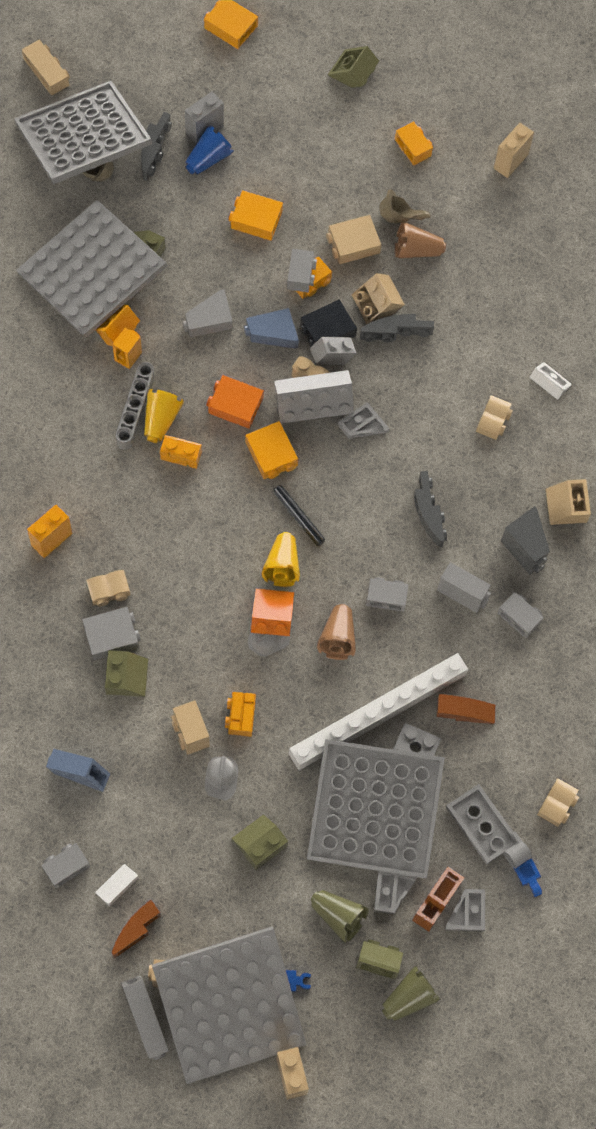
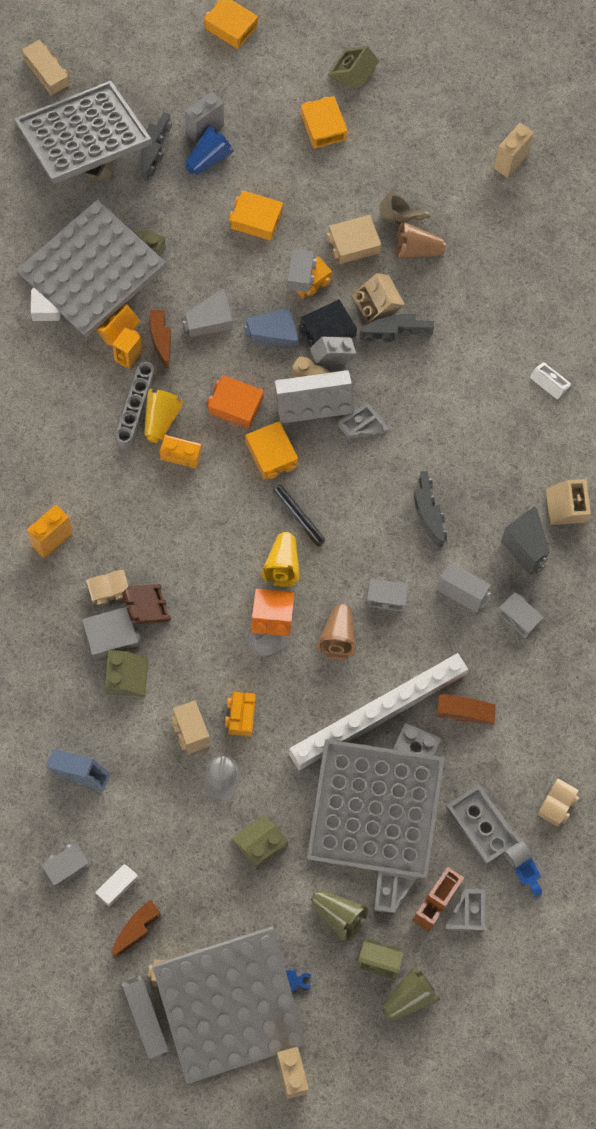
(42, 309): none -> white slope
(145, 605): none -> reddish brown plate
(161, 336): none -> dark orange slope
(323, 122): none -> light orange brick
(414, 143): light orange brick -> none
(493, 418): tan brick -> none

